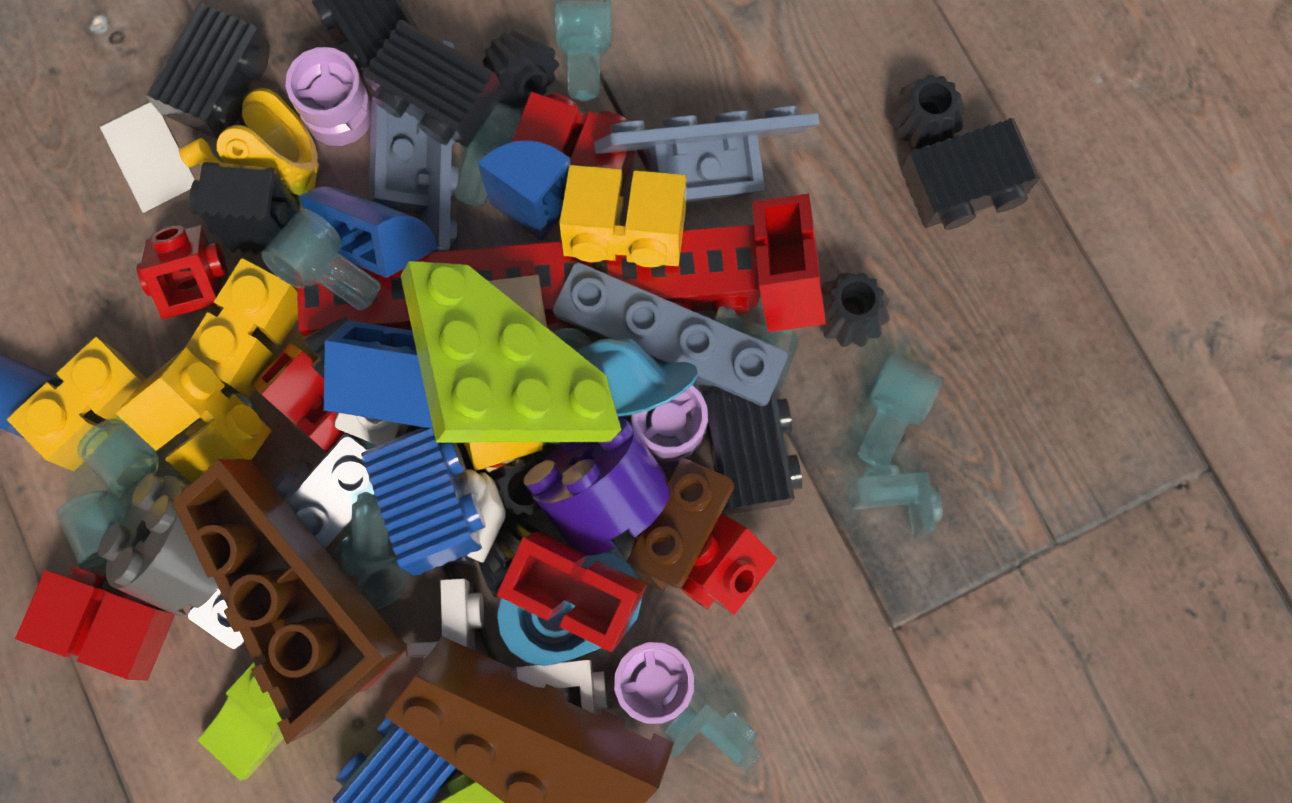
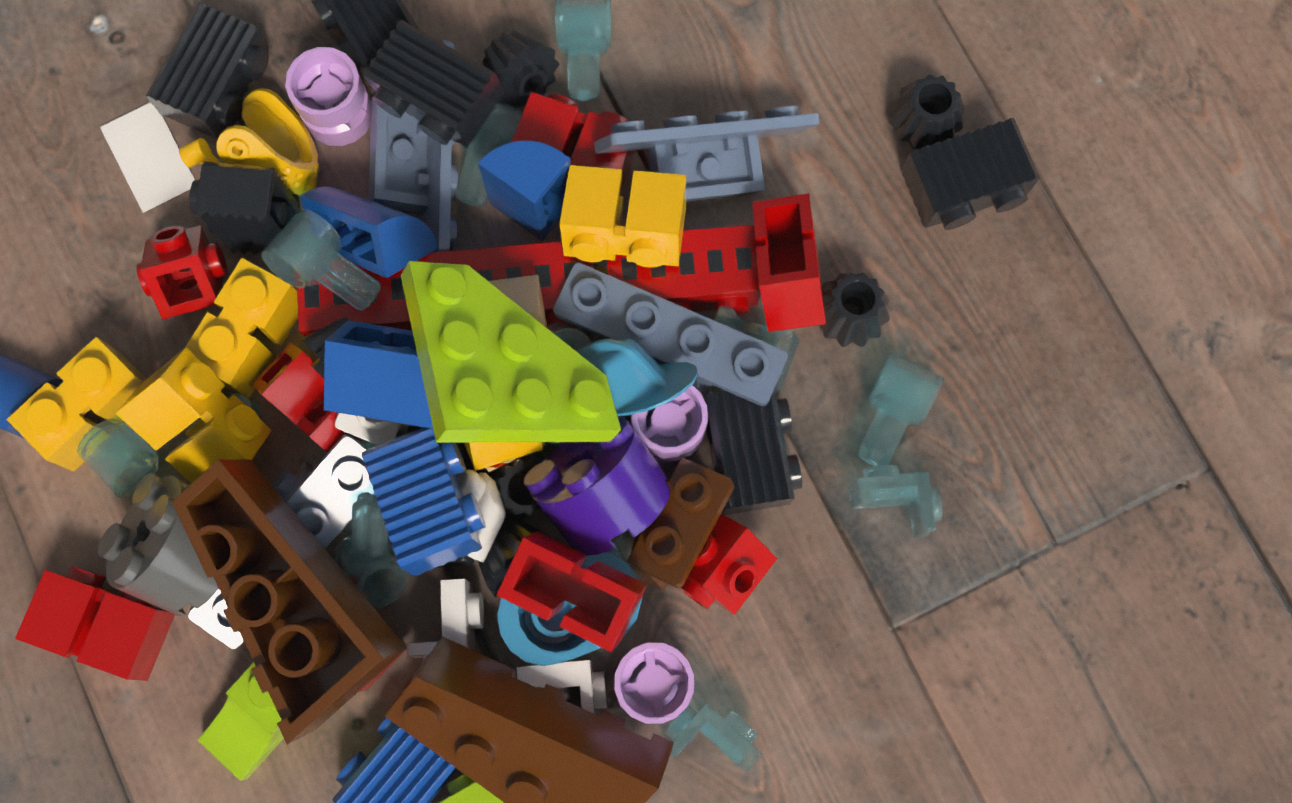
(87, 520): clear light blue axle -> none

